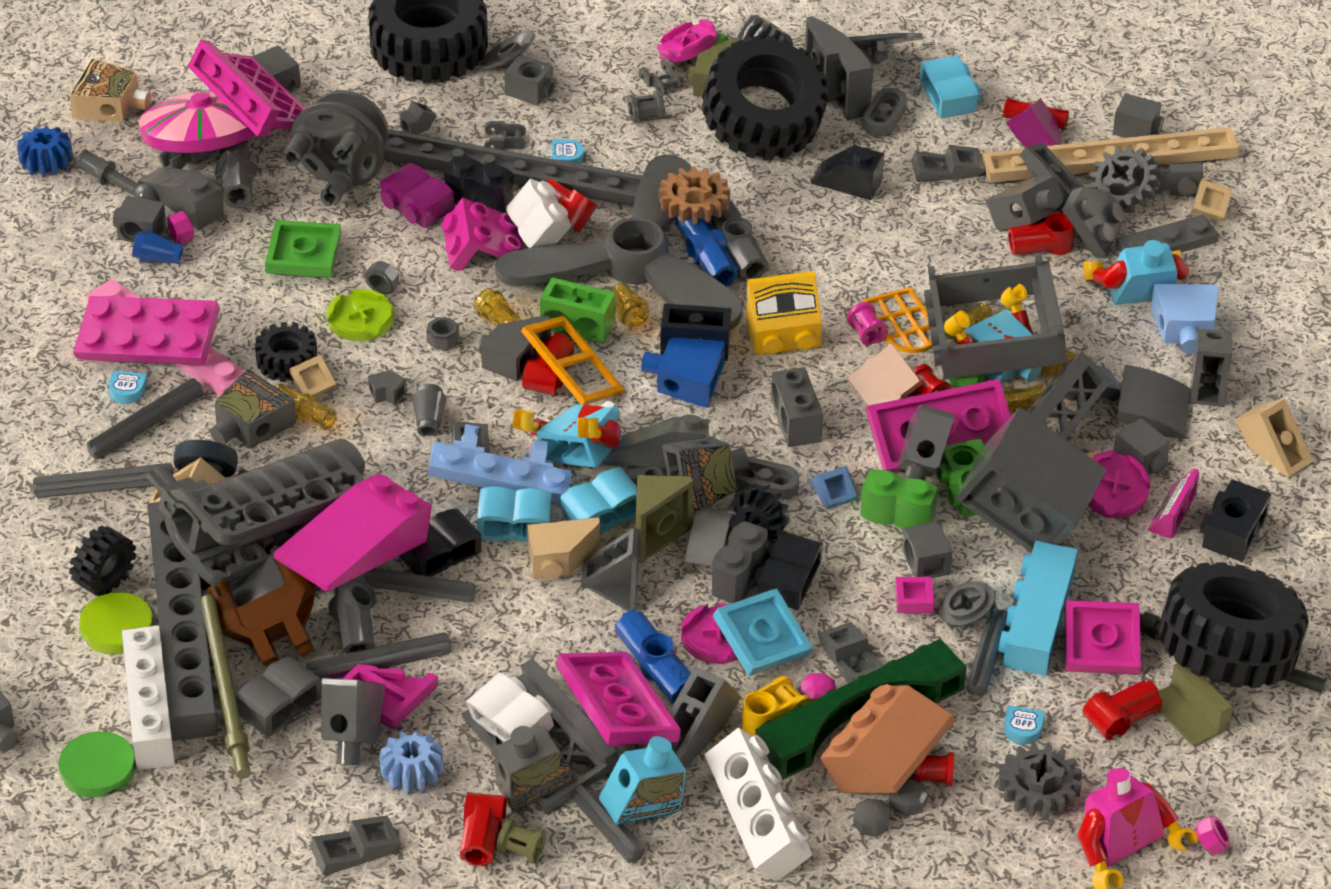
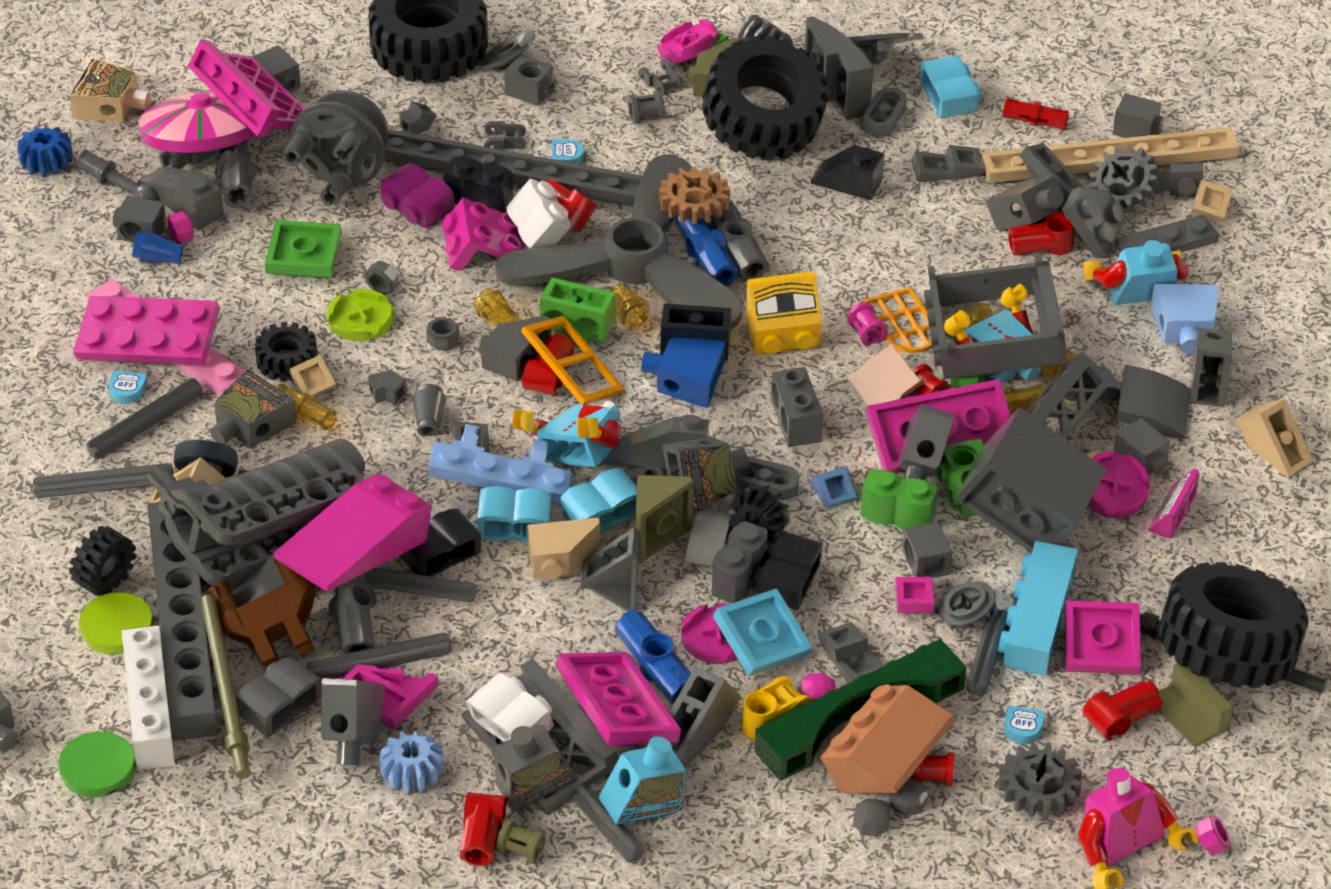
(364, 842): dark grey slope -> none
(758, 804): white brick -> none
(1036, 126): magenta brick -> none
(1235, 519): black brick -> none

